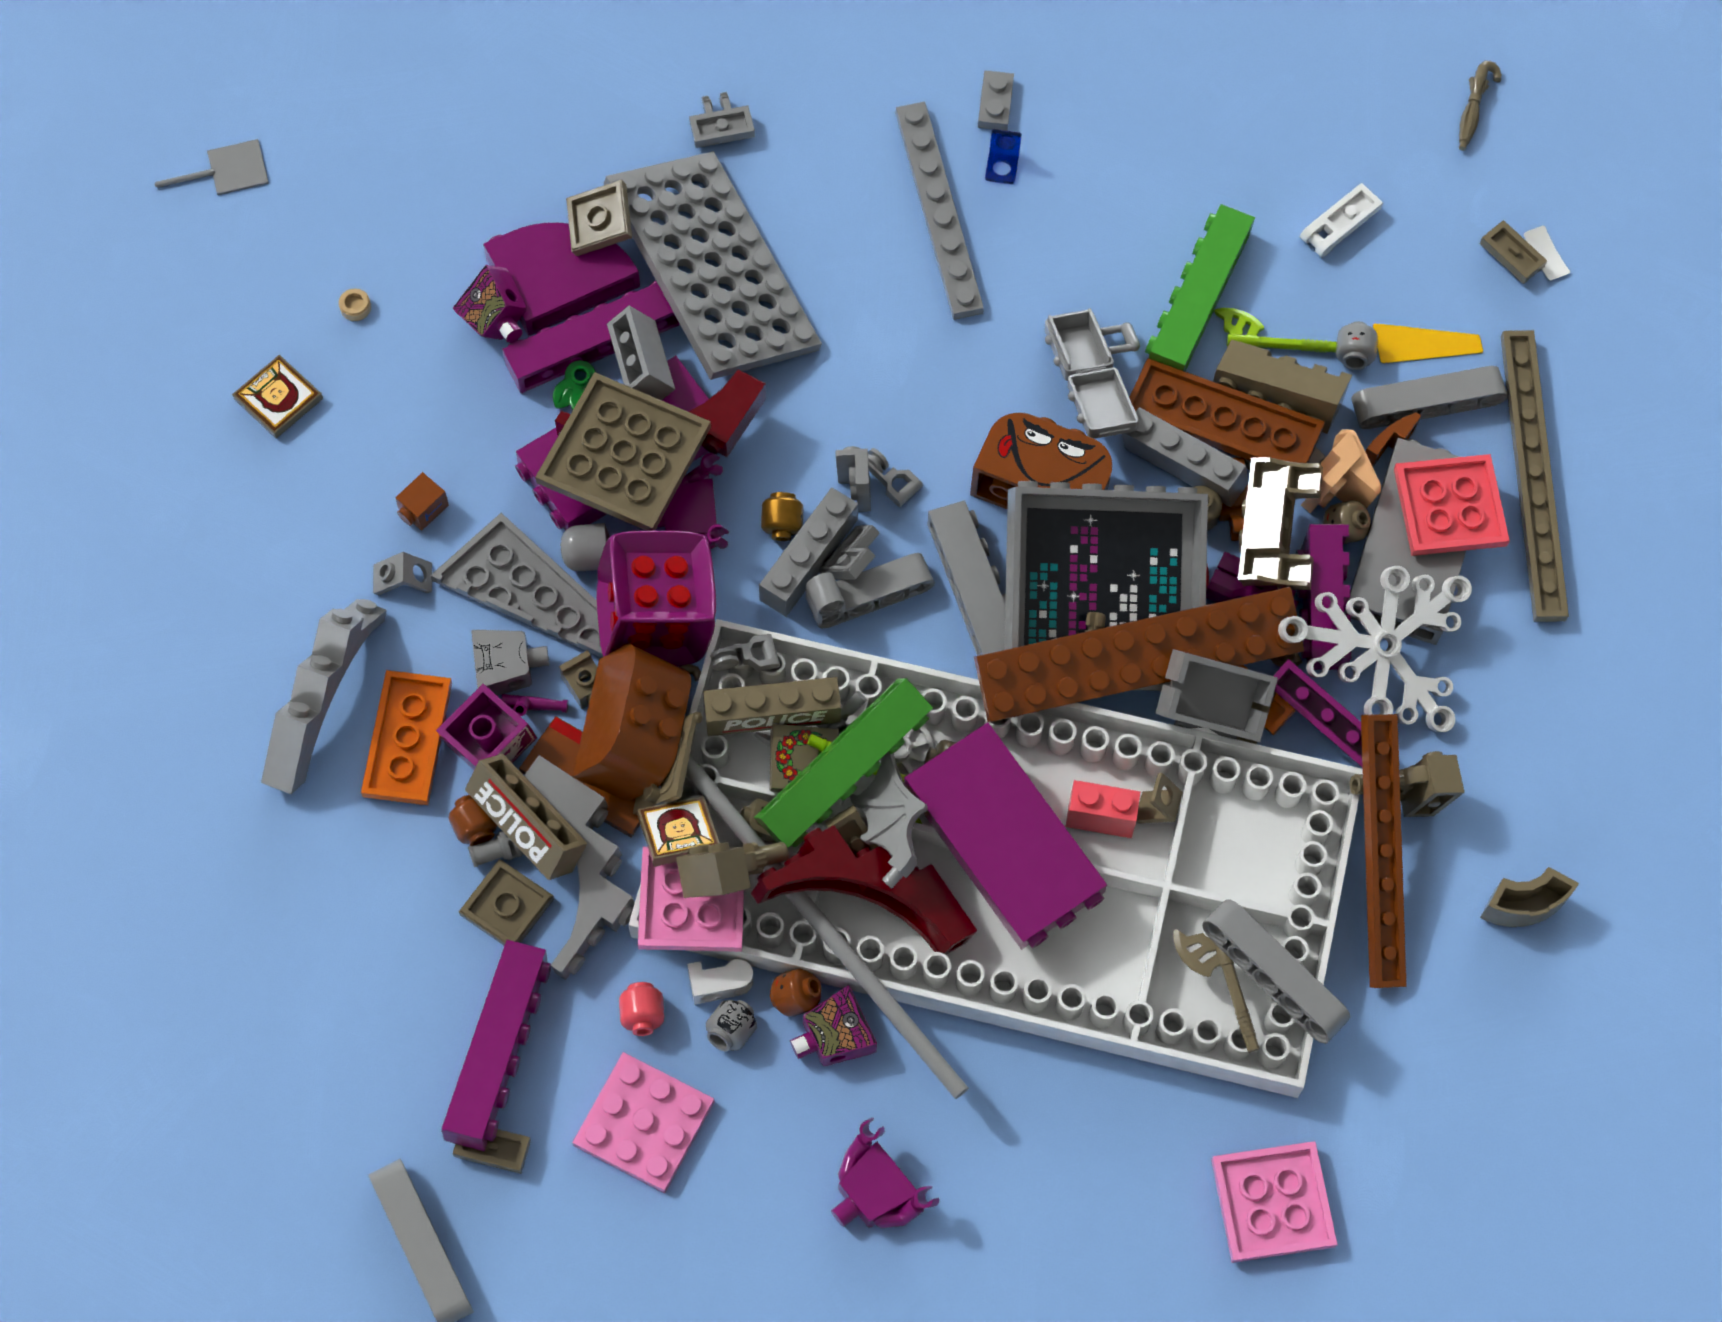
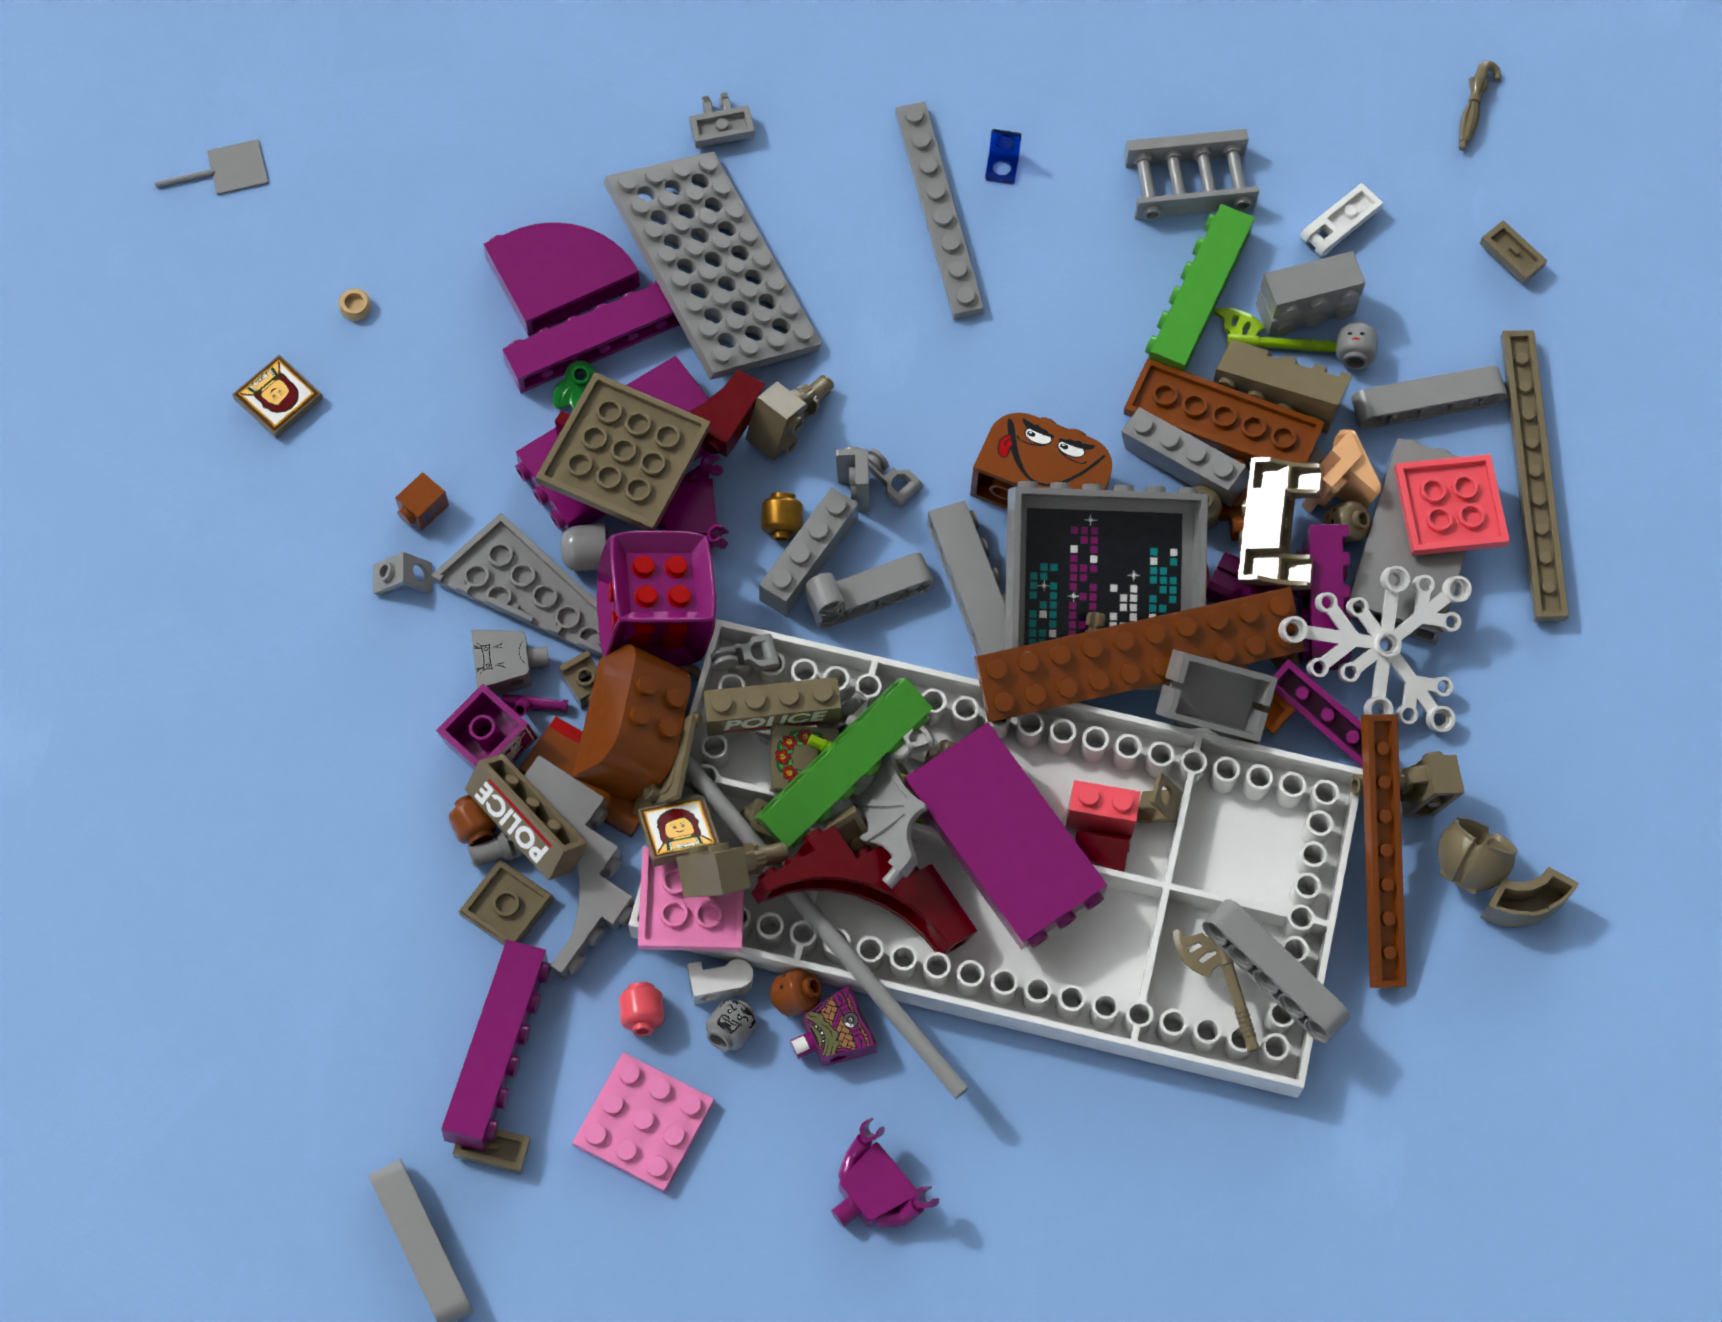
(315, 684): light grey arch -> none
(405, 738): orange plate -> none
(493, 305): torso -> none
(599, 218): dark tan tile -> none
(640, 353): light grey brick -> none
(781, 414): none -> dark tan brick
(852, 554): light grey tile -> none
(995, 100): light grey plate -> none
(1088, 368): light grey piece -> none
(1104, 848): none -> dark red brick
(1184, 148): none -> light grey fence
(1273, 1202): bright pink plate -> none
(1310, 293): none -> light grey piece
(1401, 429): dark orange slope -> none
(1412, 343): yellow sticker -> none
(1474, 856): none -> dark tan piece
(1541, 241): white sticker -> none

